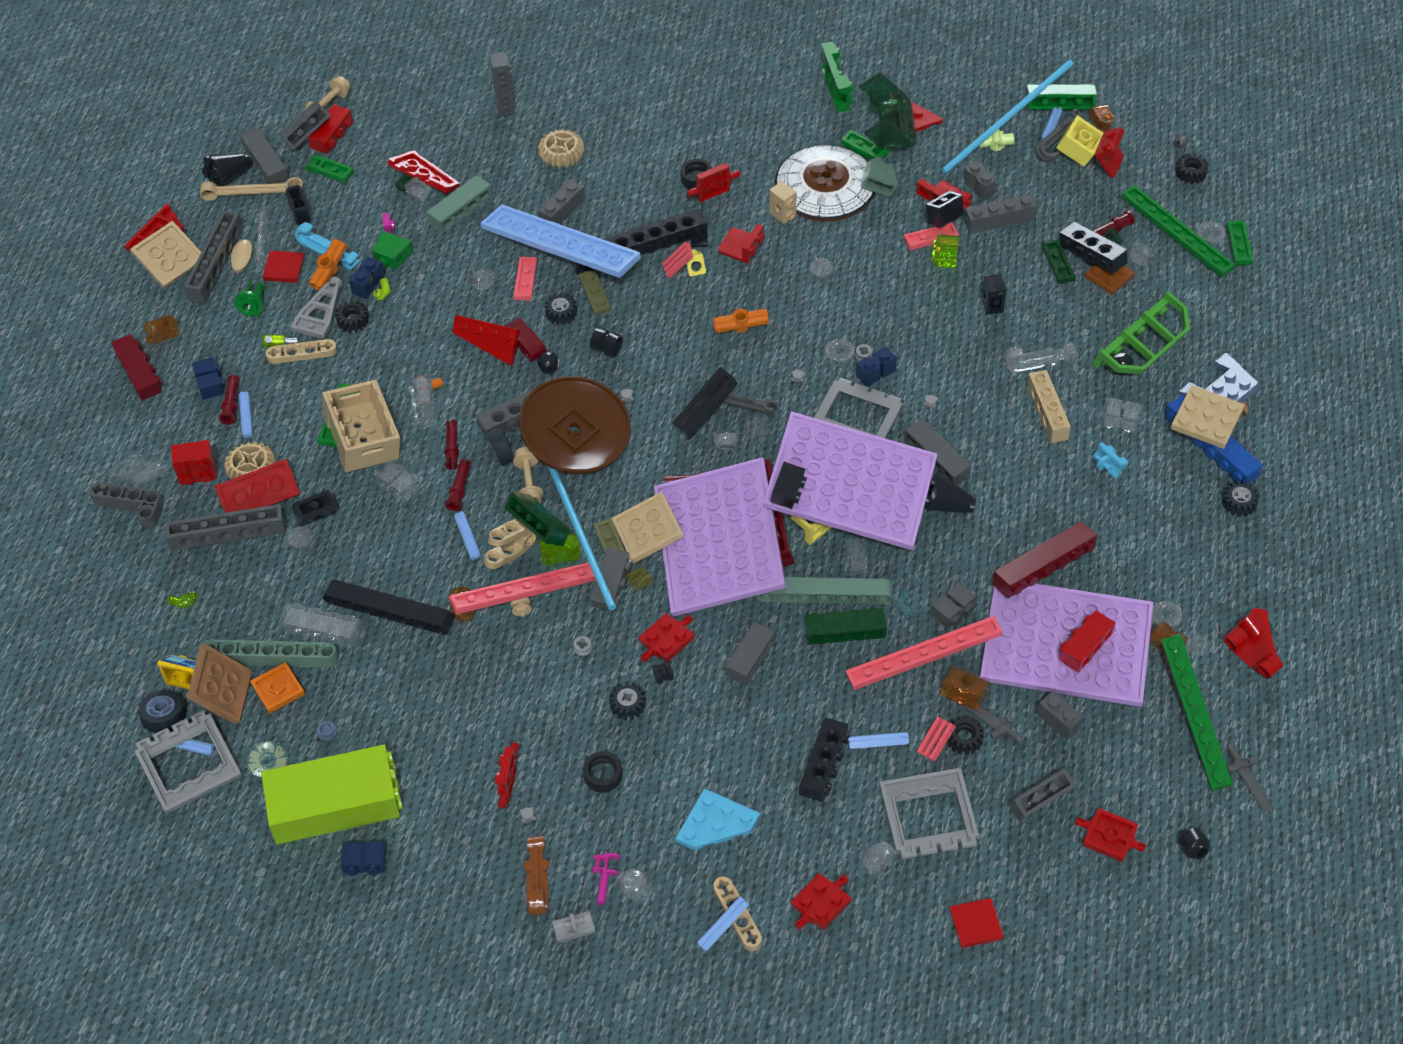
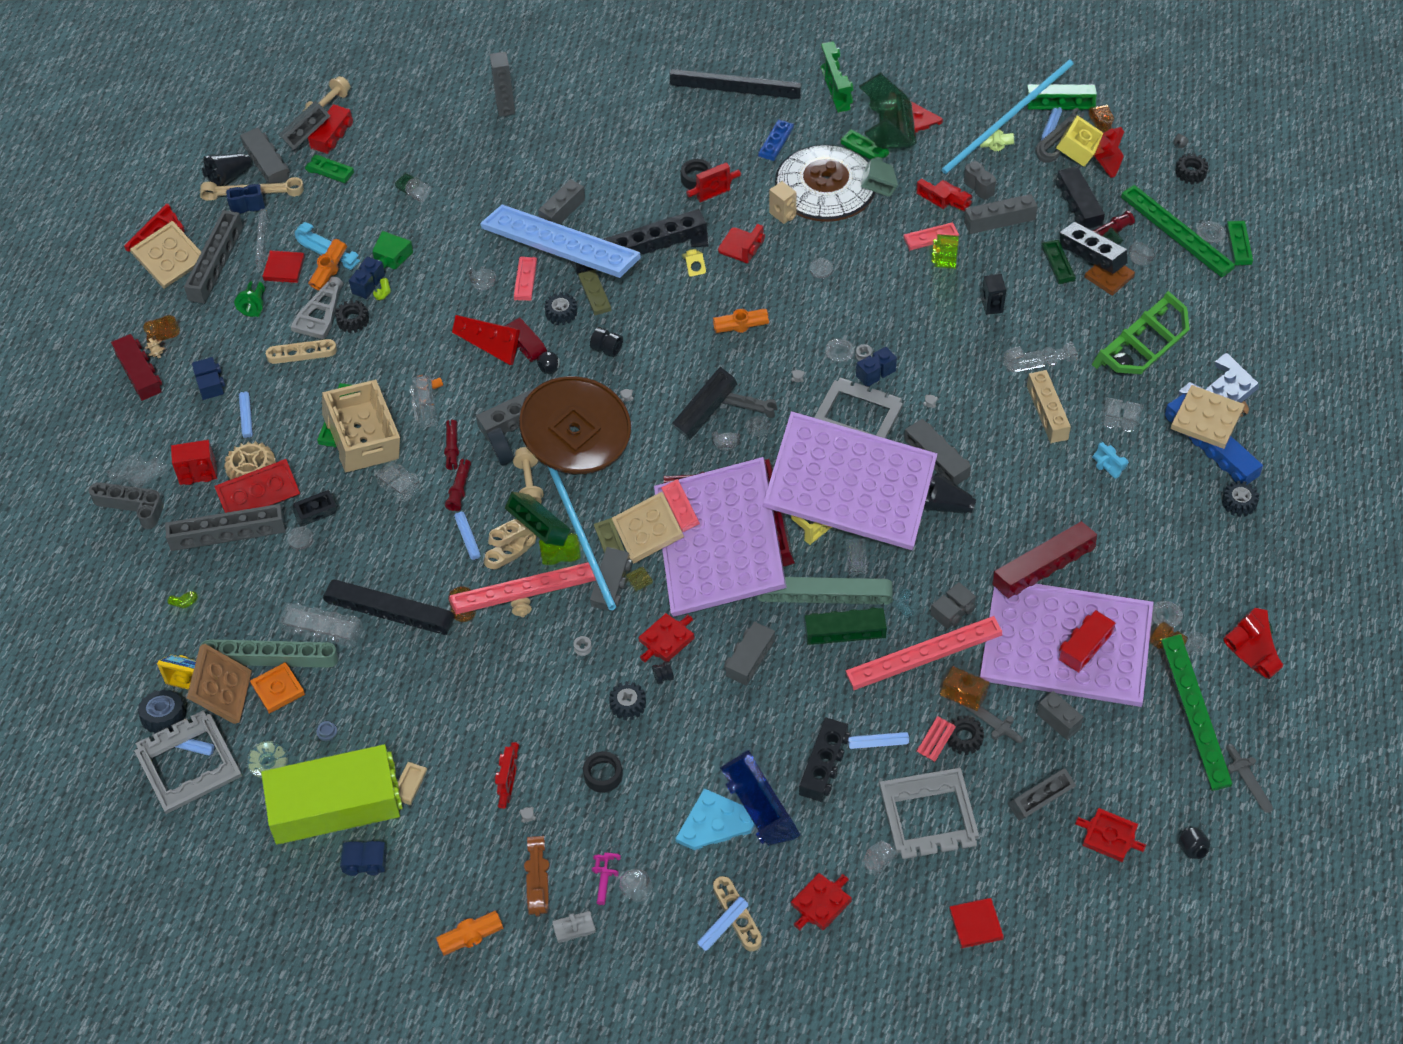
(154, 347): none -> tan wheel
(229, 405): dark red pin -> none
(241, 255): tan arm -> none
(245, 198): none -> dark blue brick
(270, 340): clear neon green piece -> none
(298, 204): black brick -> none
(387, 223): dark pink plate -> none
(410, 782): none -> tan tile
(417, 166): red wing -> none
(459, 203): sand green brick -> none
(469, 933): none -> orange piece
(561, 148): tan gear -> none
(677, 259): coral tile -> none
(680, 505): none -> coral tile
(735, 84): none -> black plate
(759, 800): none -> clear blue windscreen
(776, 140): none -> blue tile
(787, 485): black brick -> none
(945, 209): black brick -> none
(1080, 197): none -> black brick

